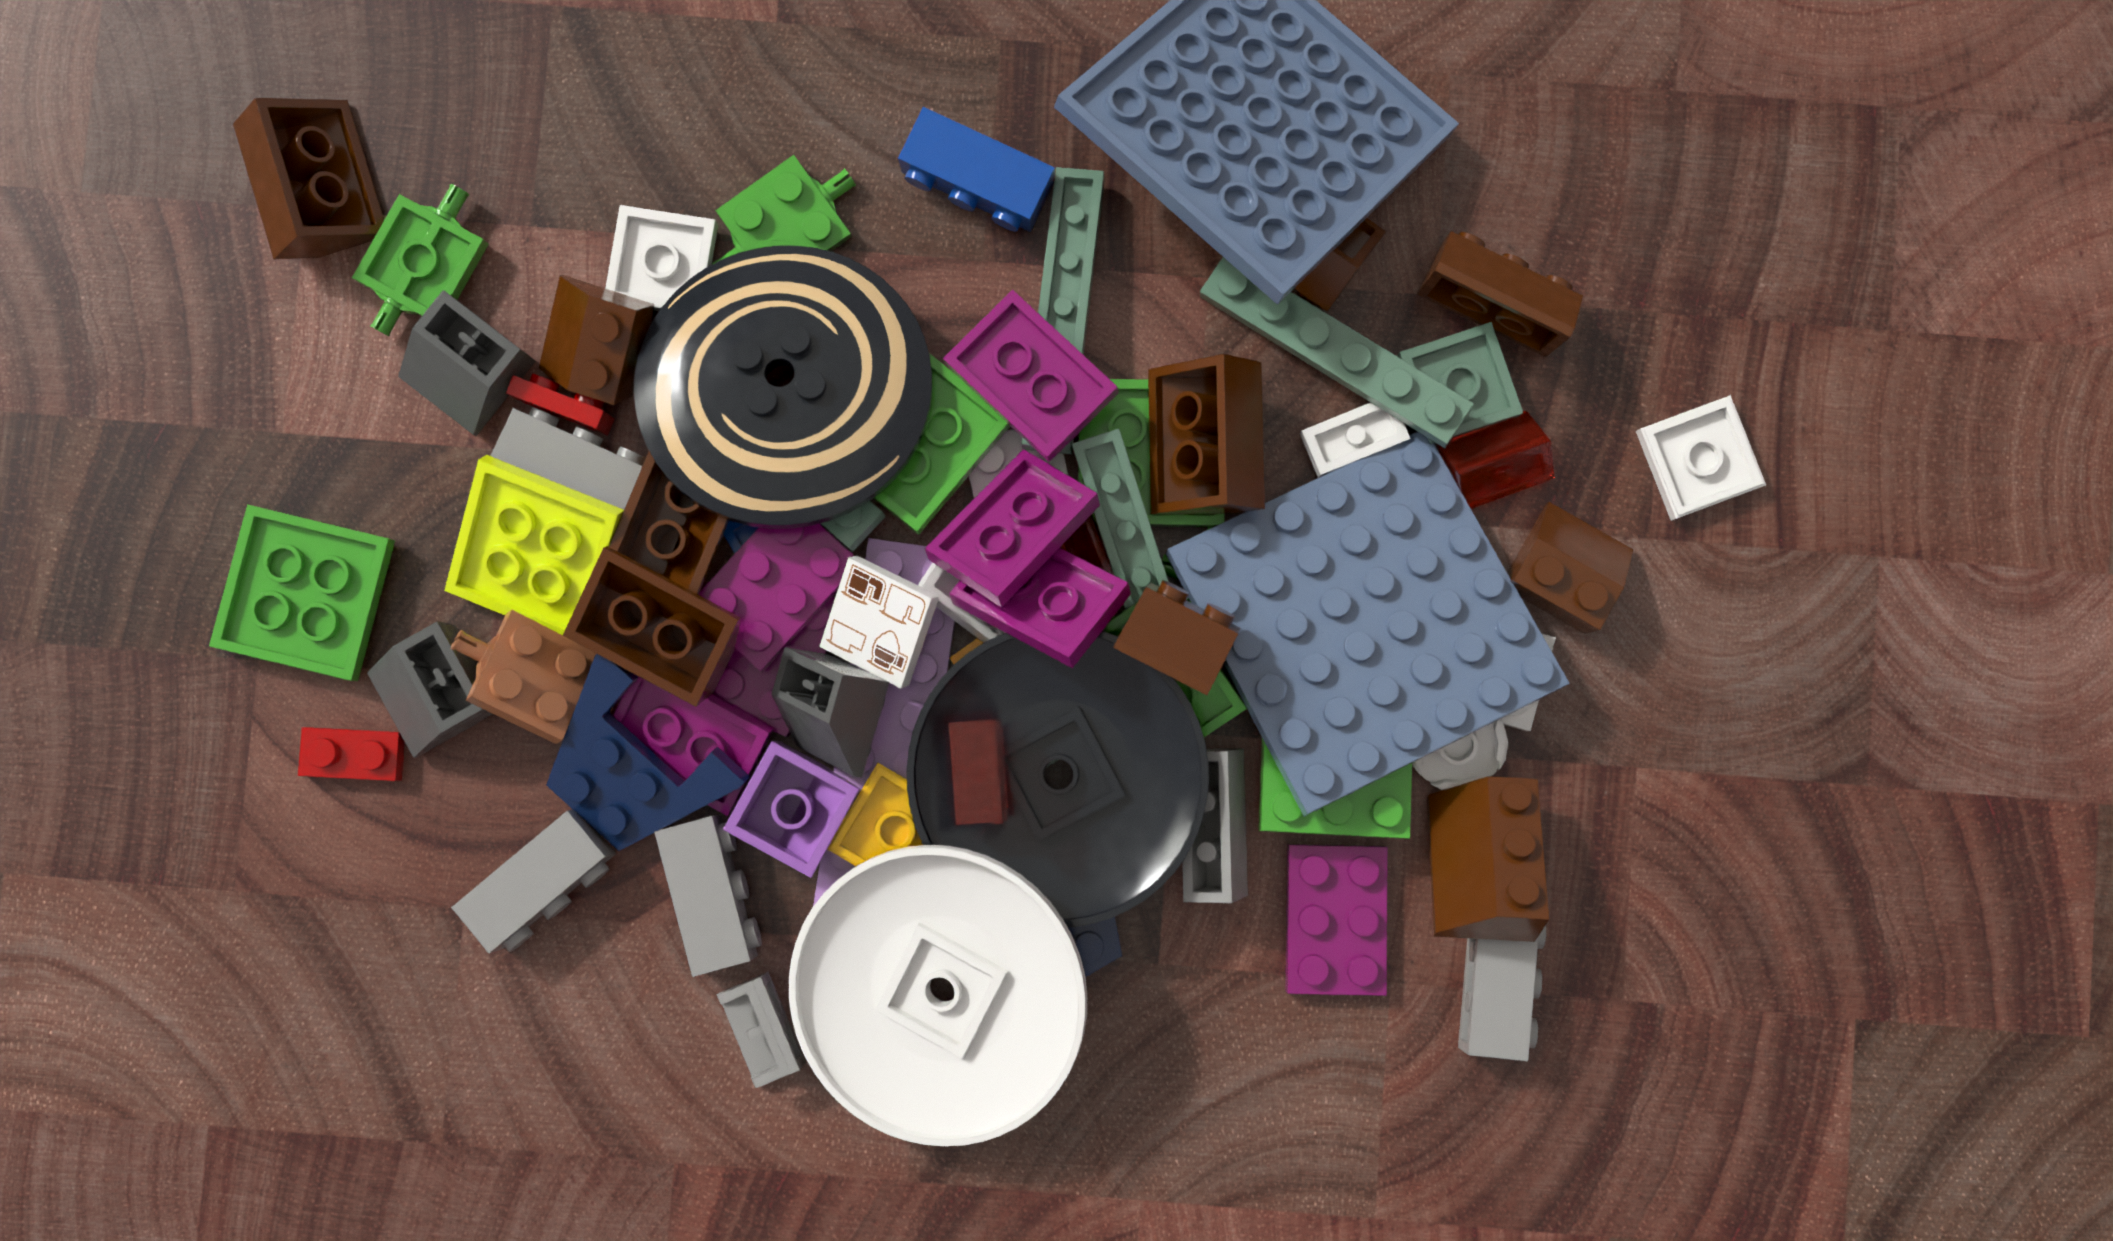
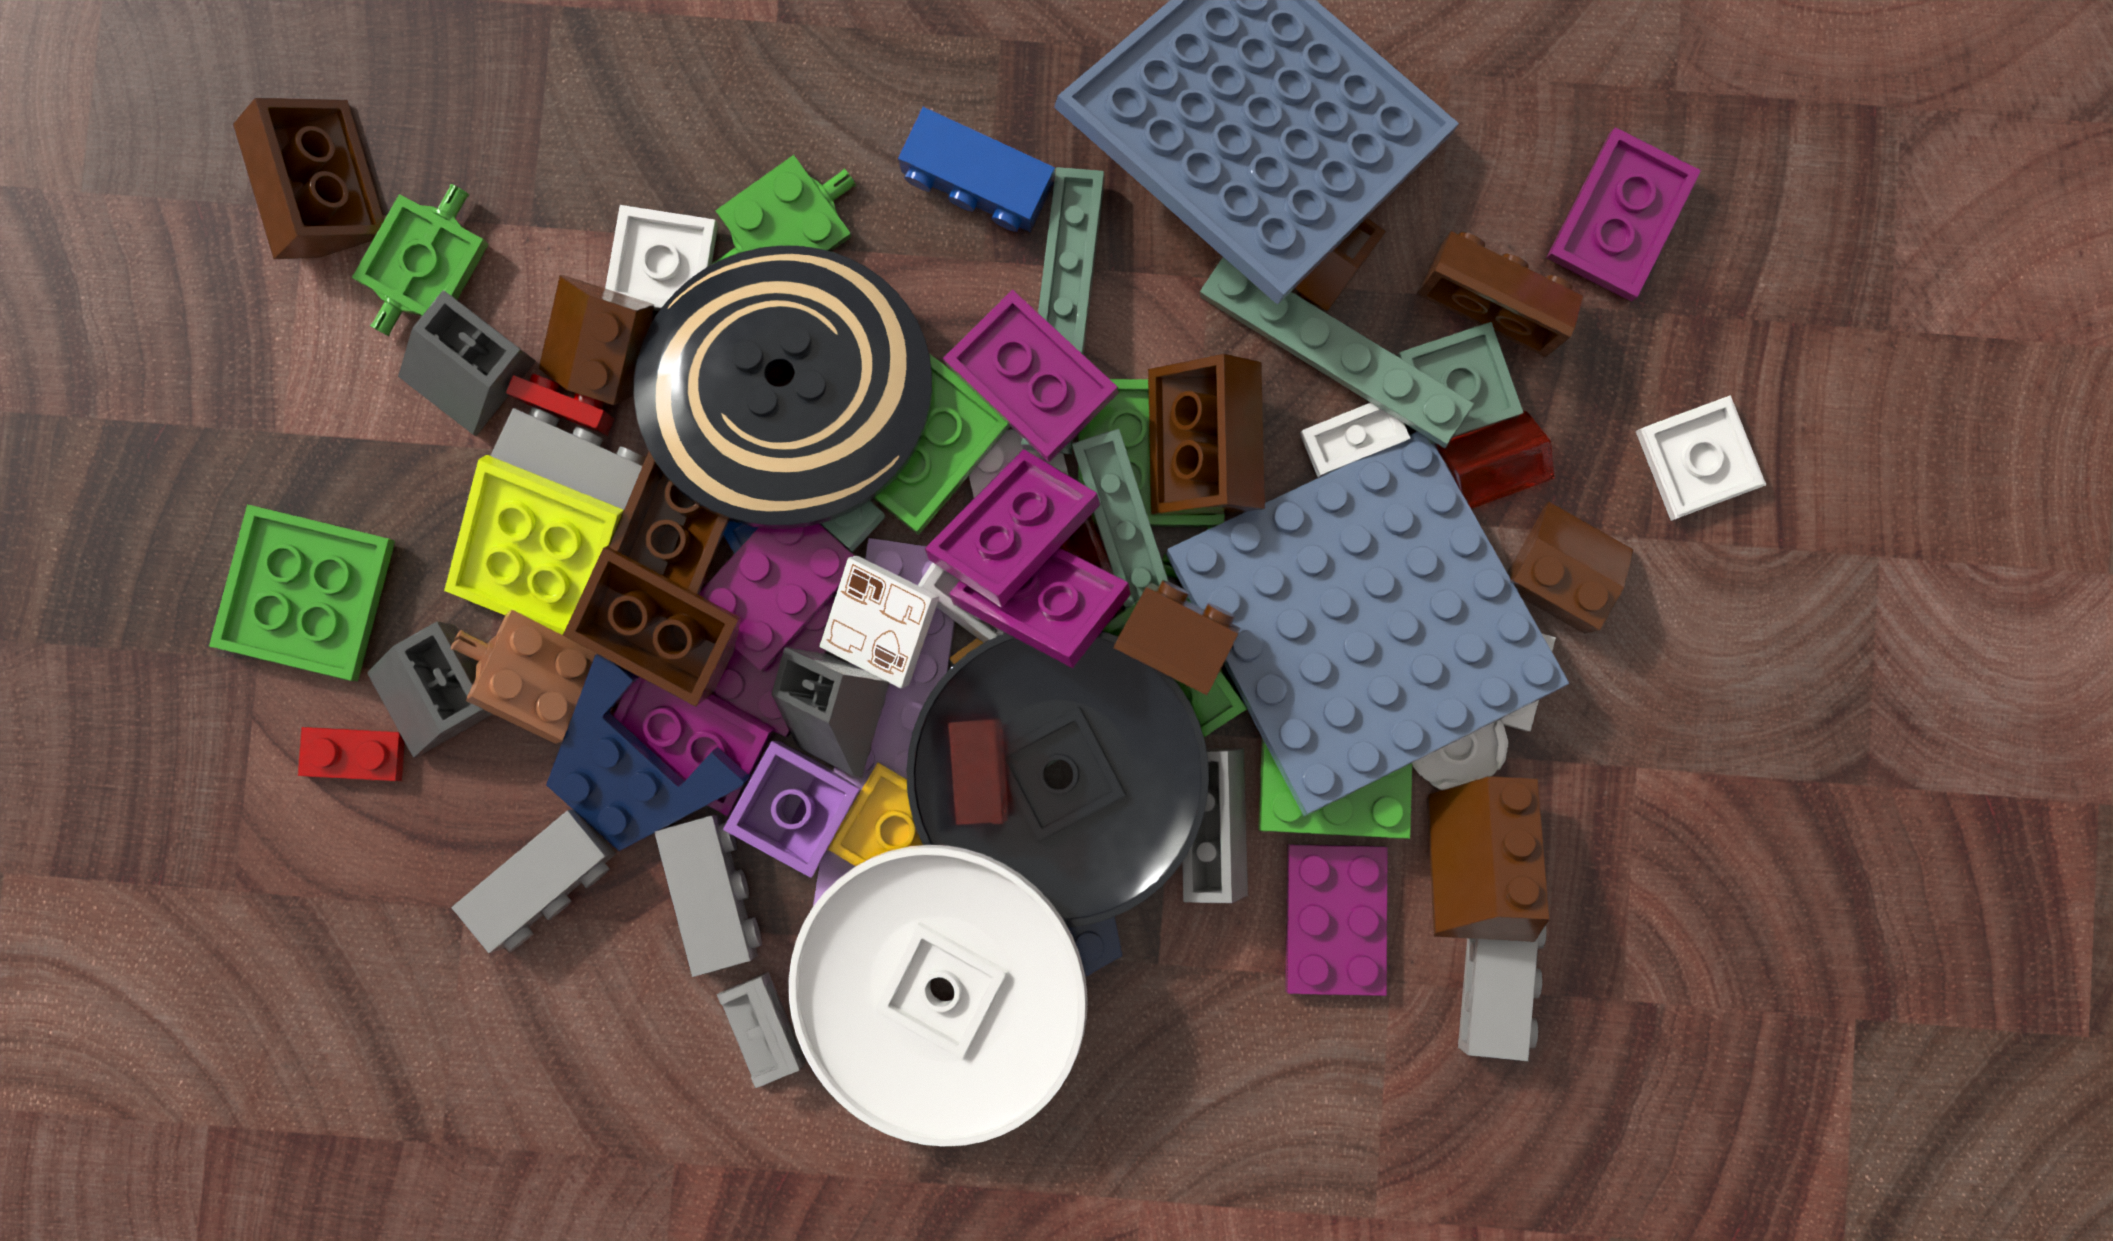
(1623, 214): none -> magenta plate

